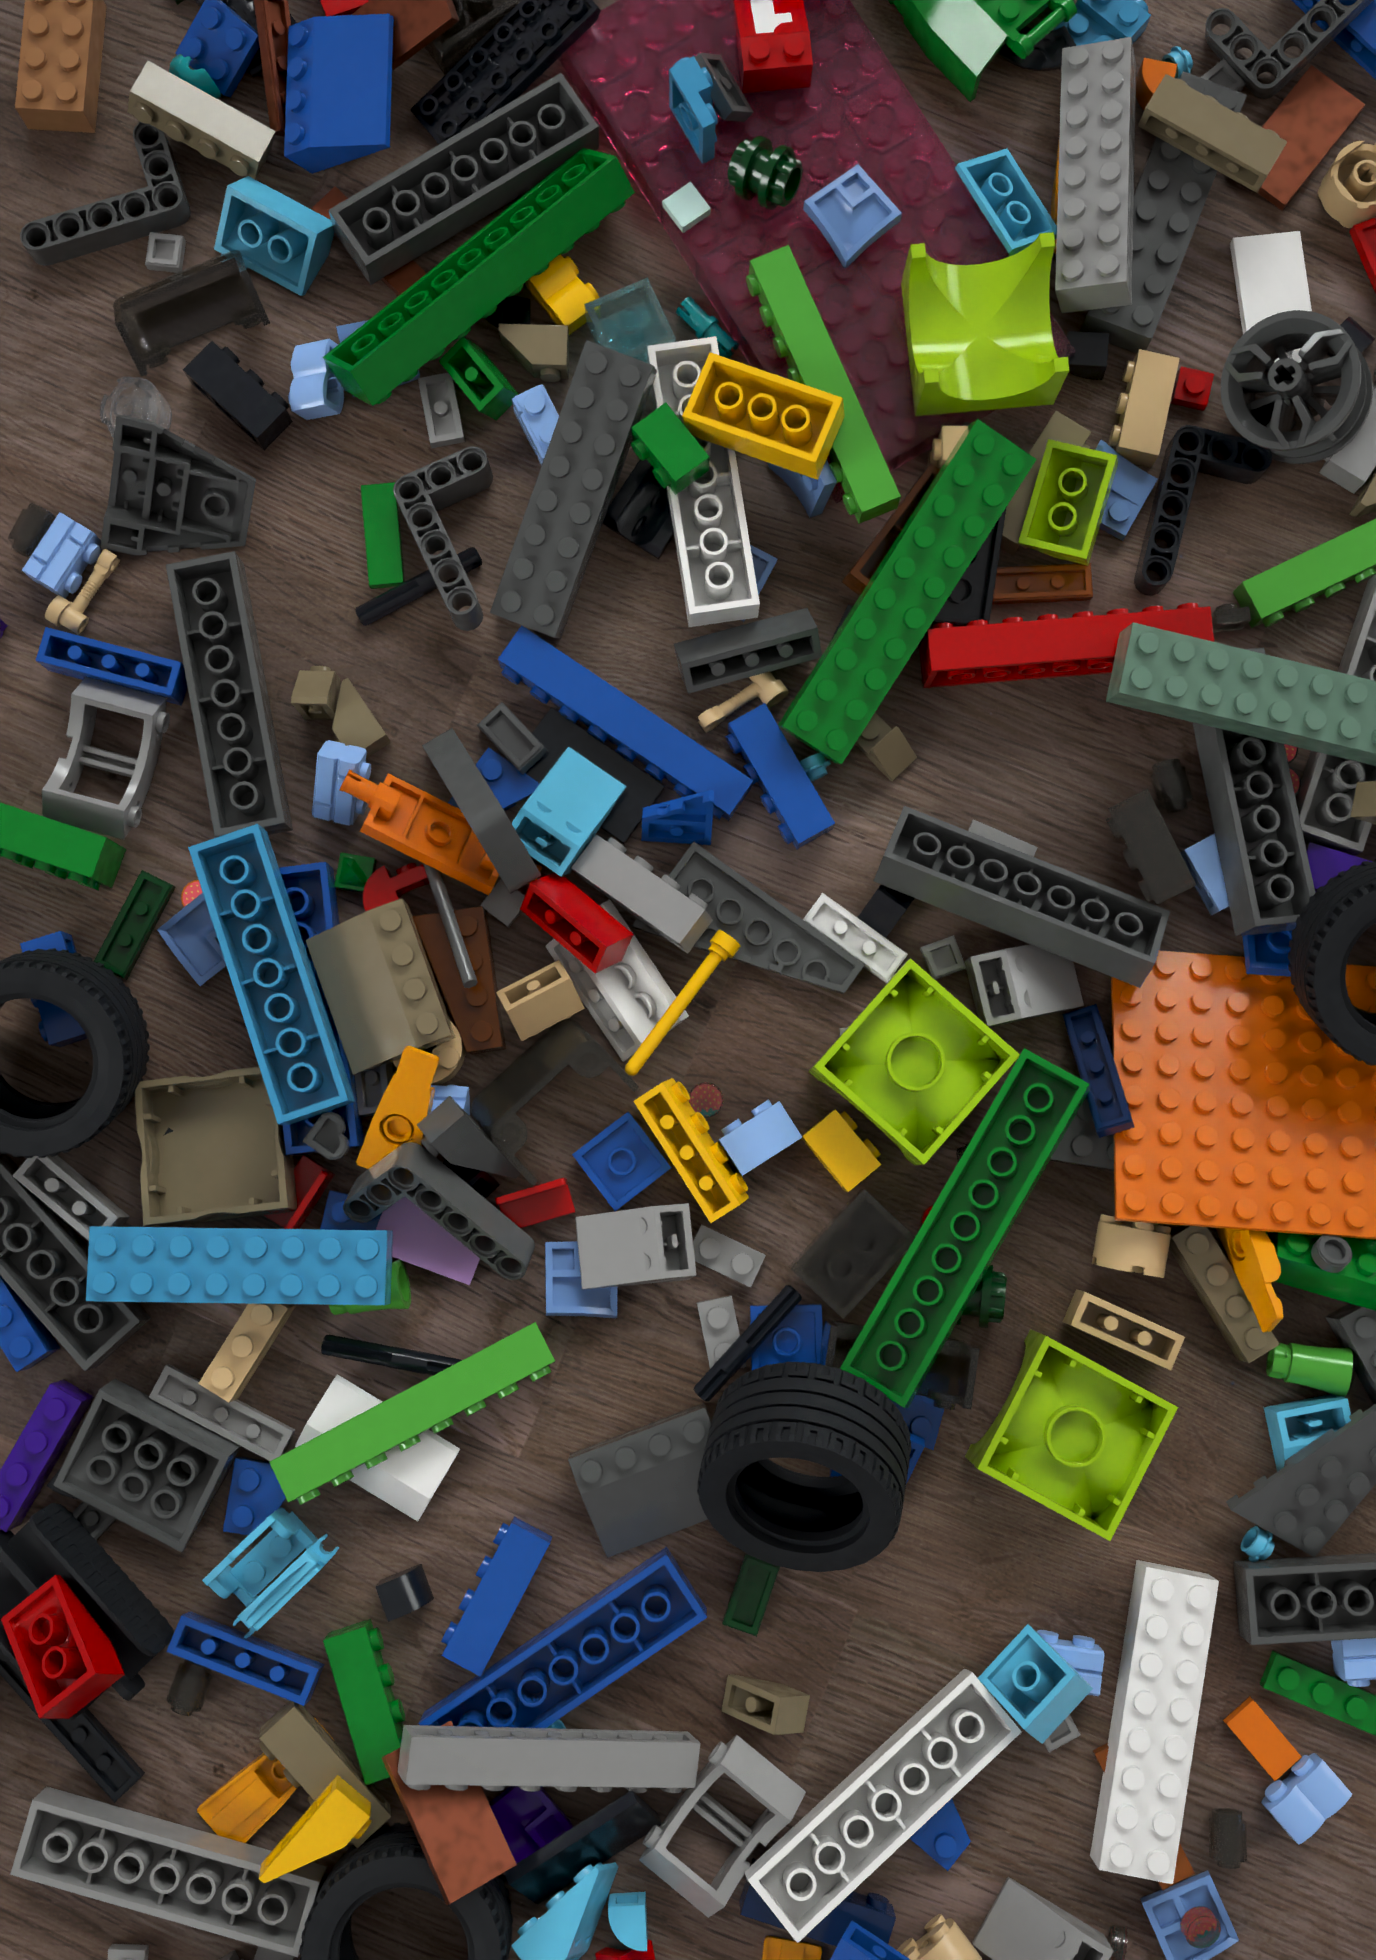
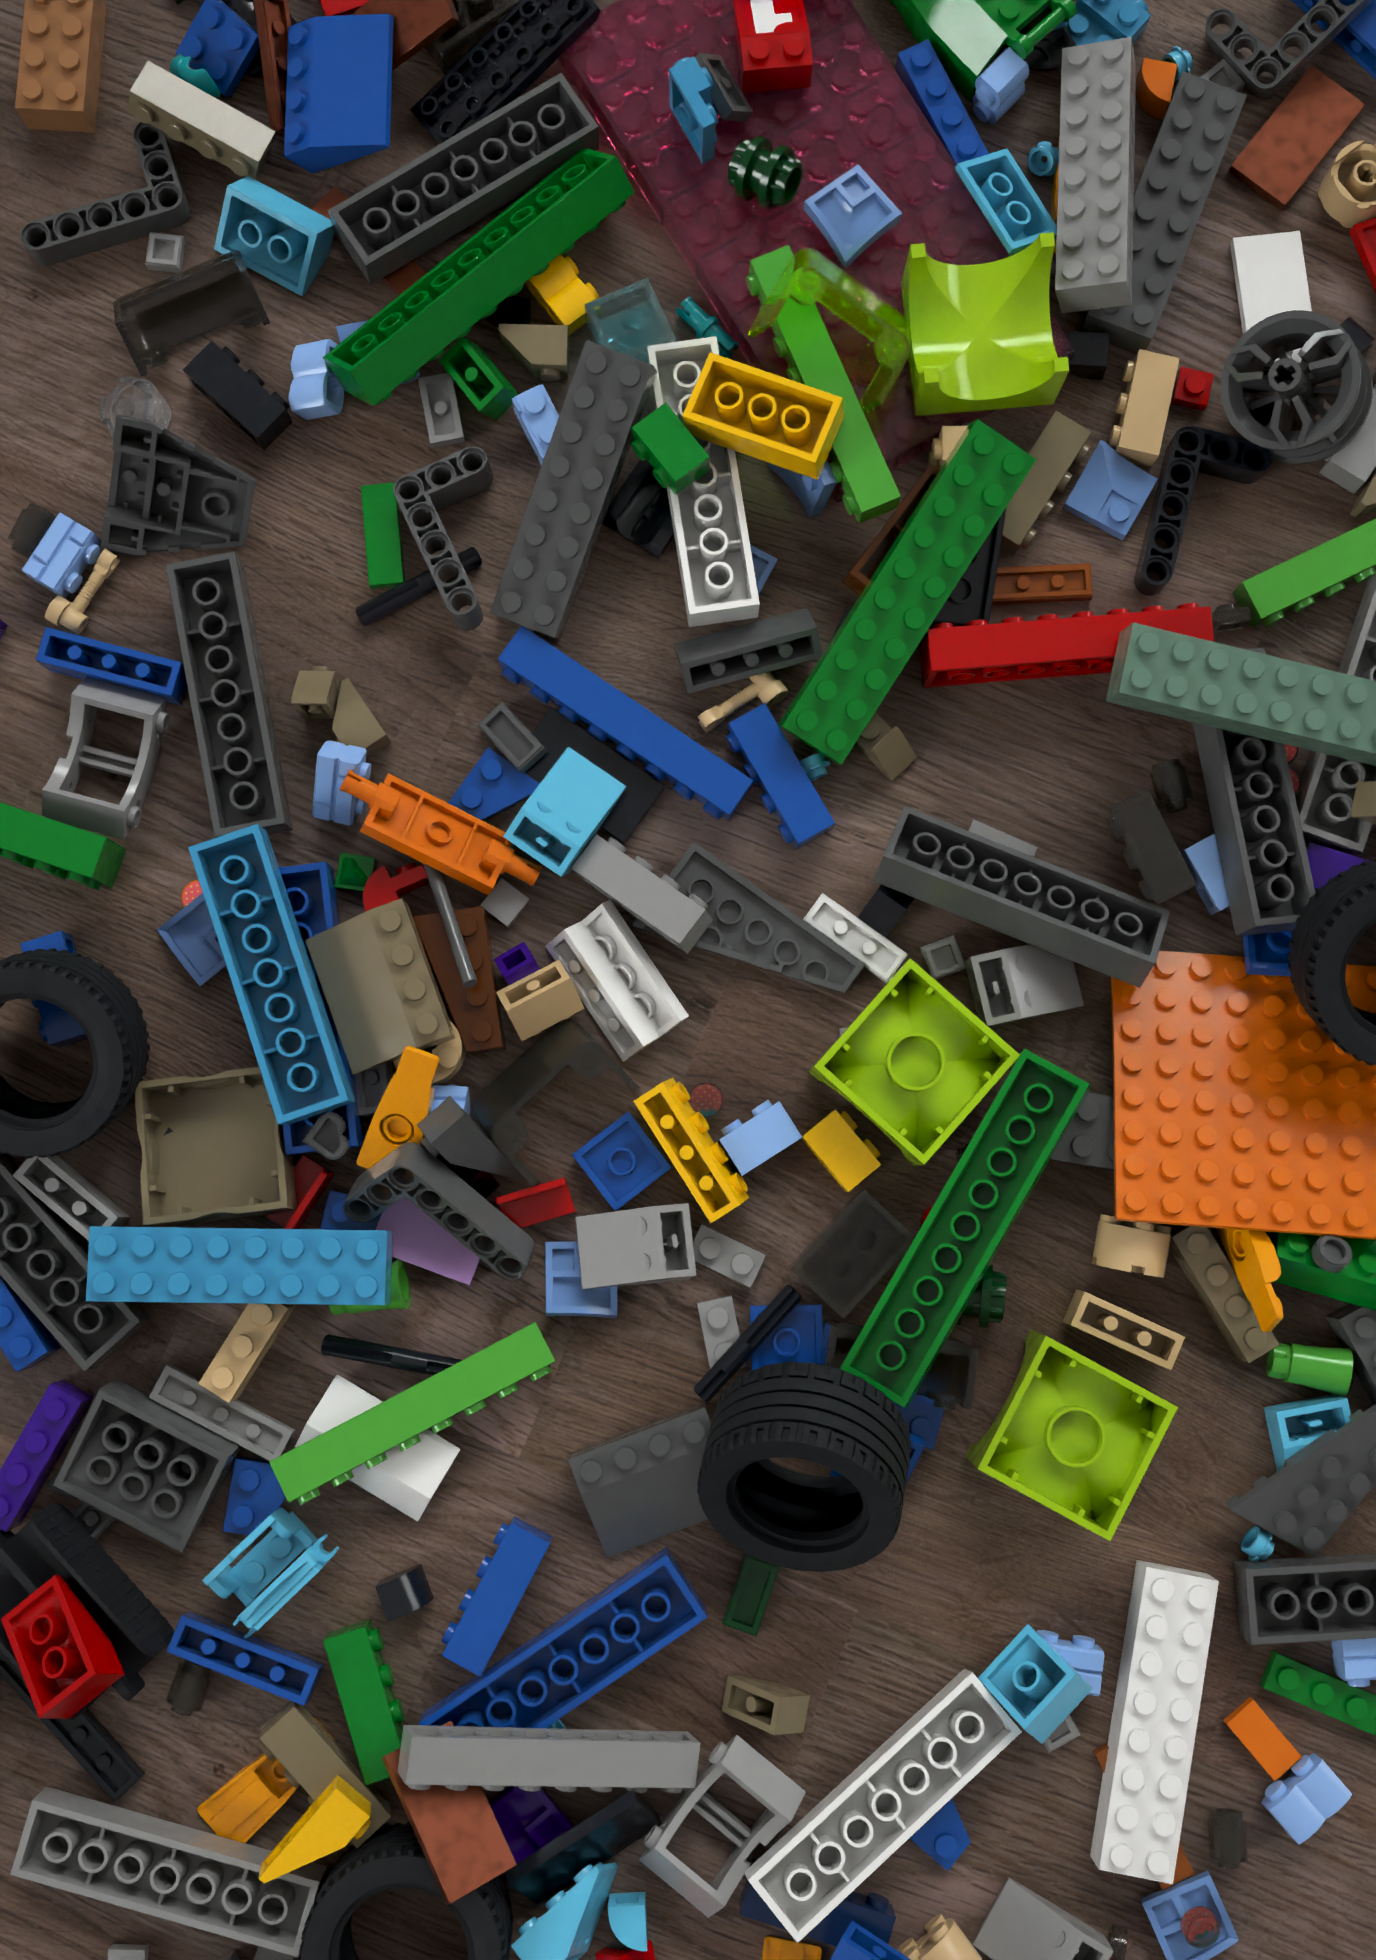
(134, 924): dark green tile -> none
(482, 810): dark grey beam -> none
(516, 963): none -> dark purple brick
(576, 922): red brick -> none
(680, 820): blue wing -> none
(686, 207): light aqua tile -> none
(721, 948): yellow piece -> none
(815, 278): none -> clear neon green windscreen
(939, 102): none -> blue brick
(1000, 86): none -> light blue brick
(1036, 162): none -> medium azure plate
(1068, 501): lime slope -> none
(1098, 1069): dark blue tile -> none
(1211, 132): dark tan brick -> none

